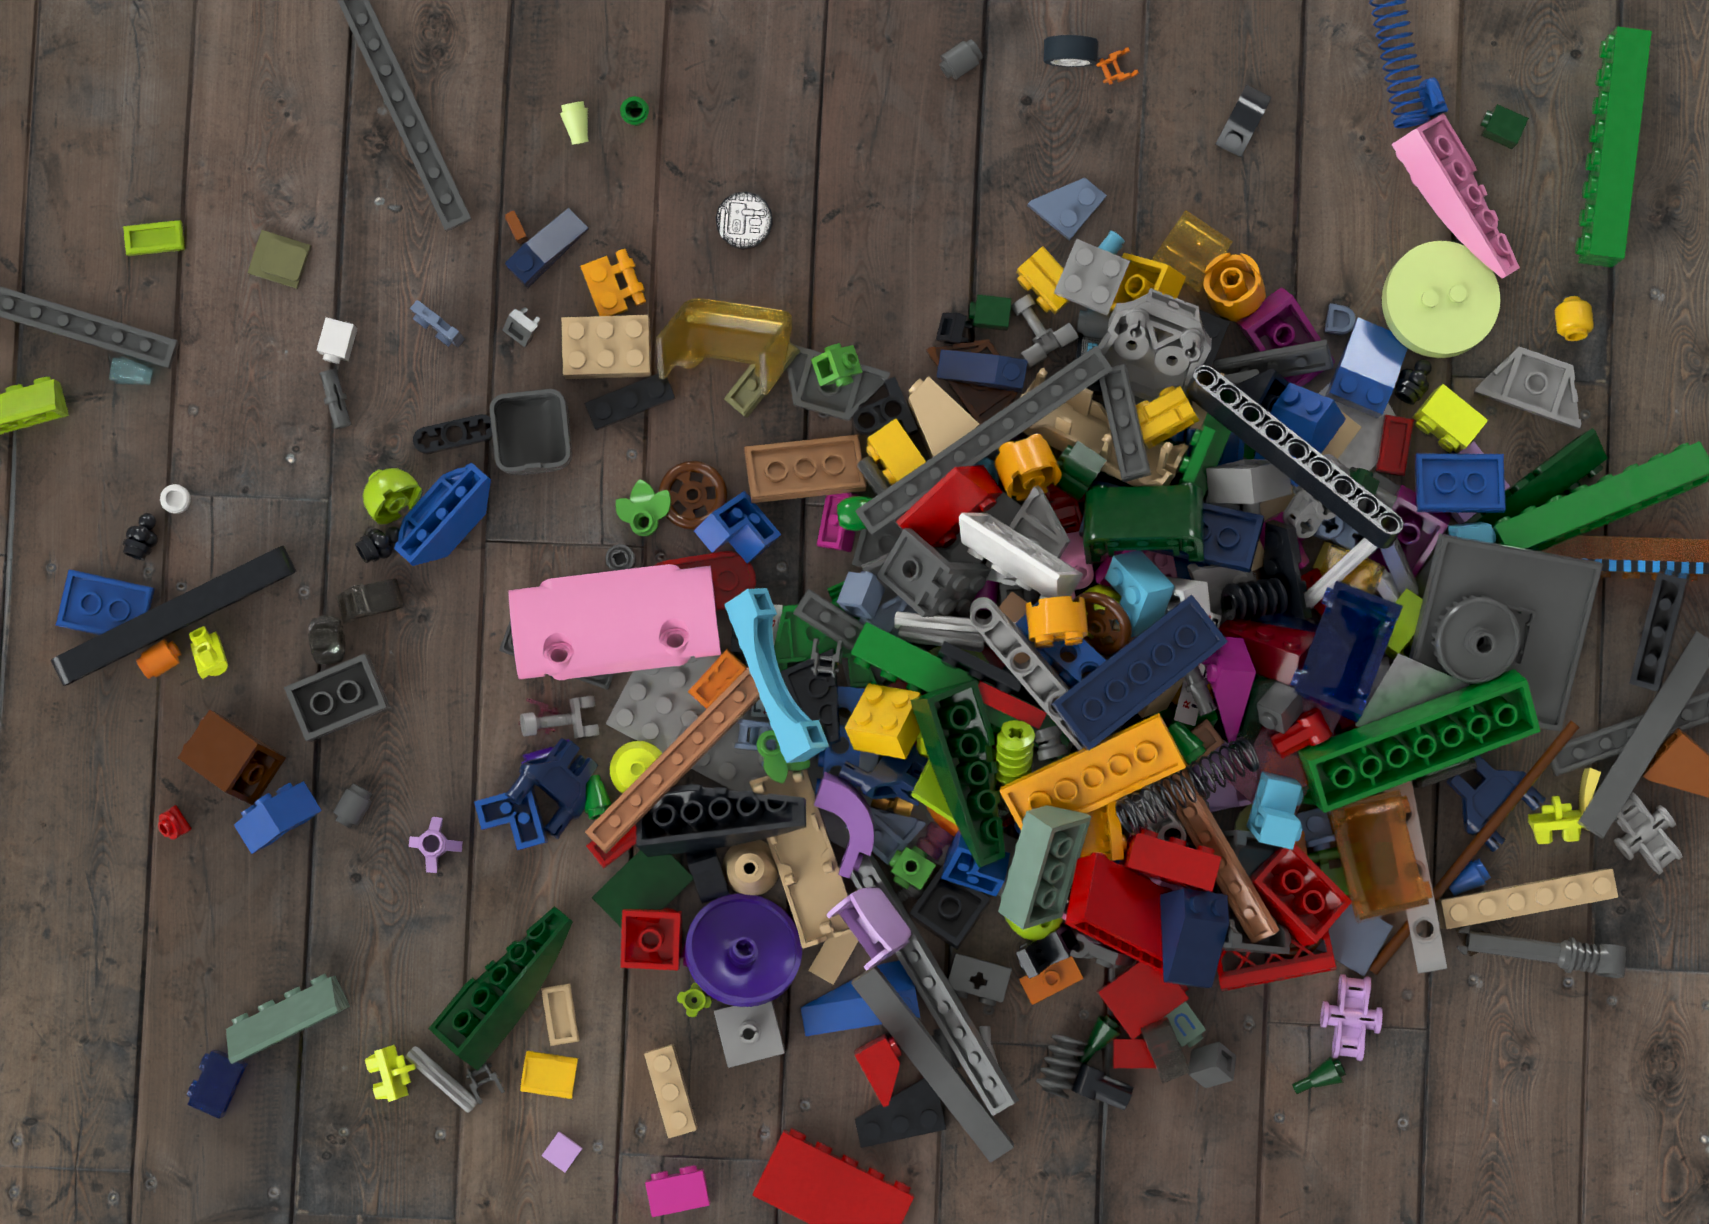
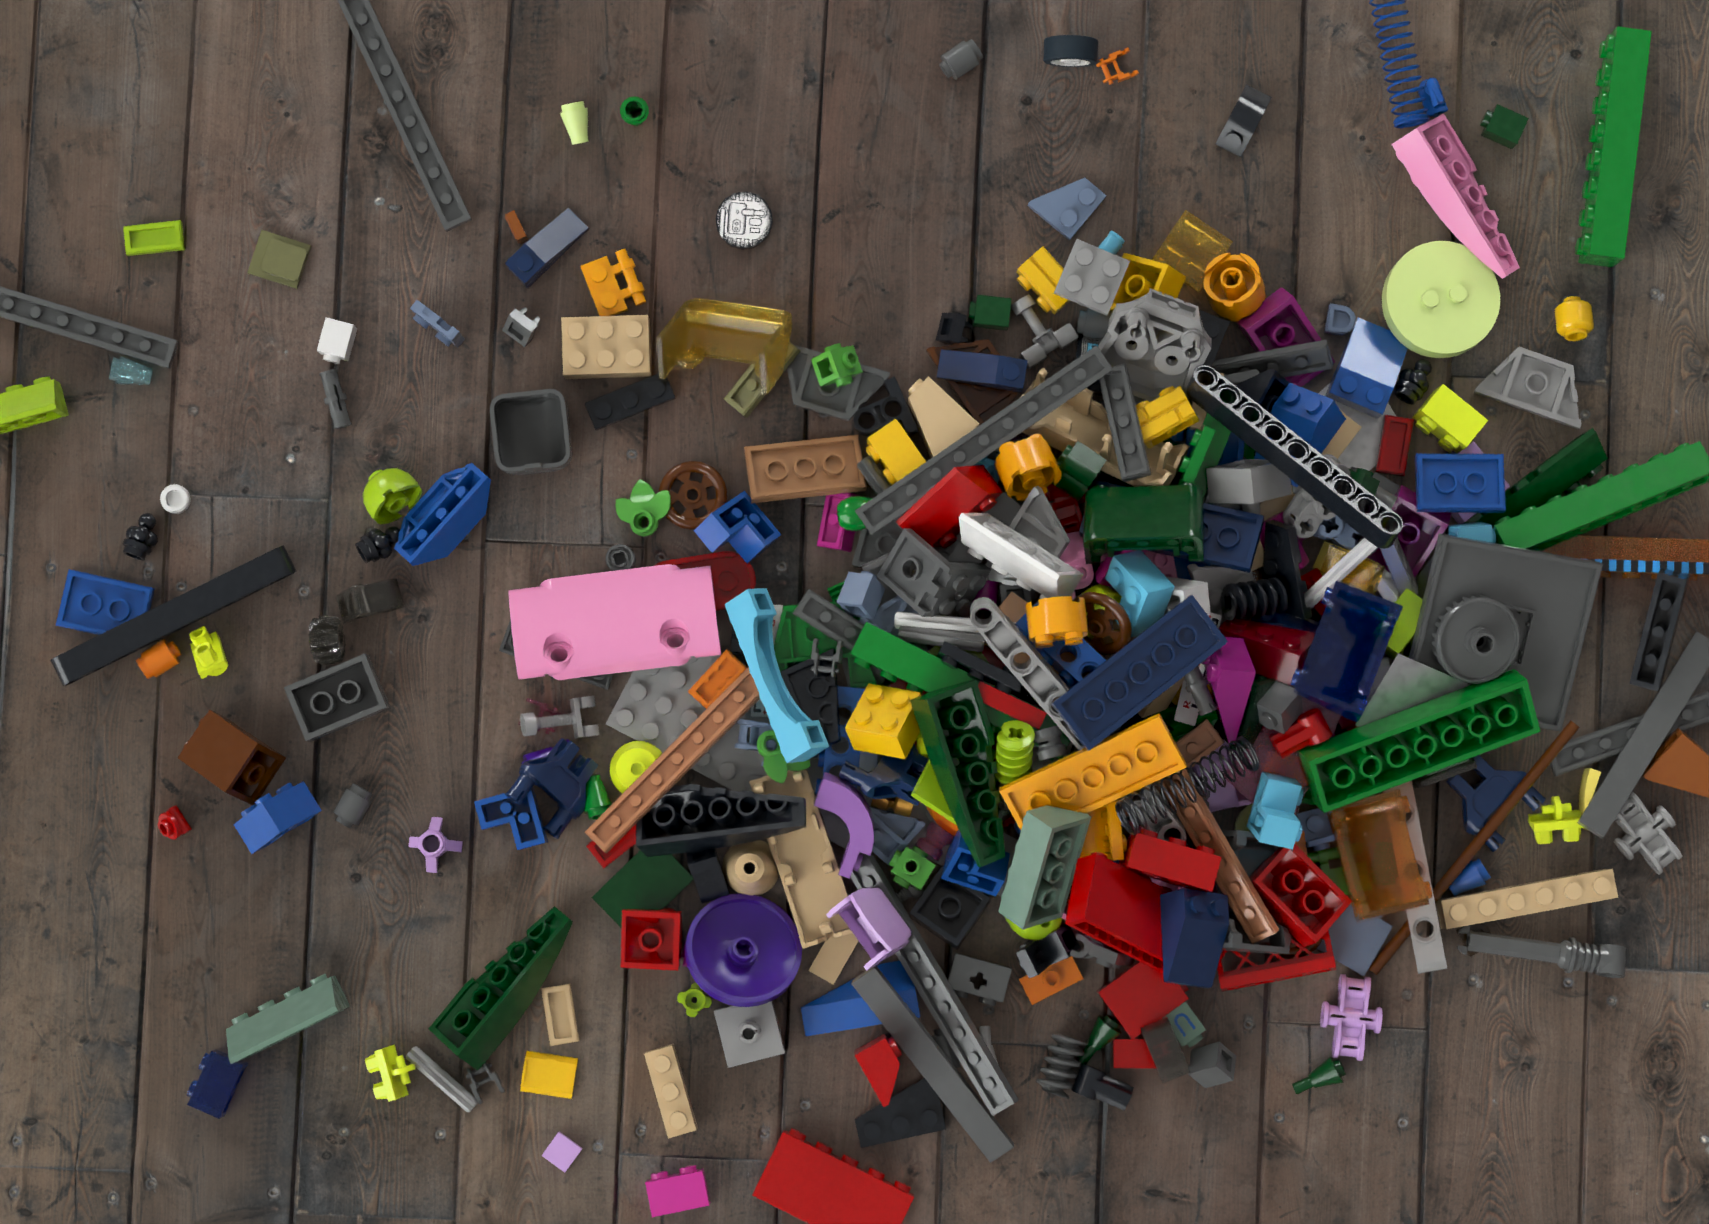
(435, 445): black beam -> none
(1188, 743): green cone -> none

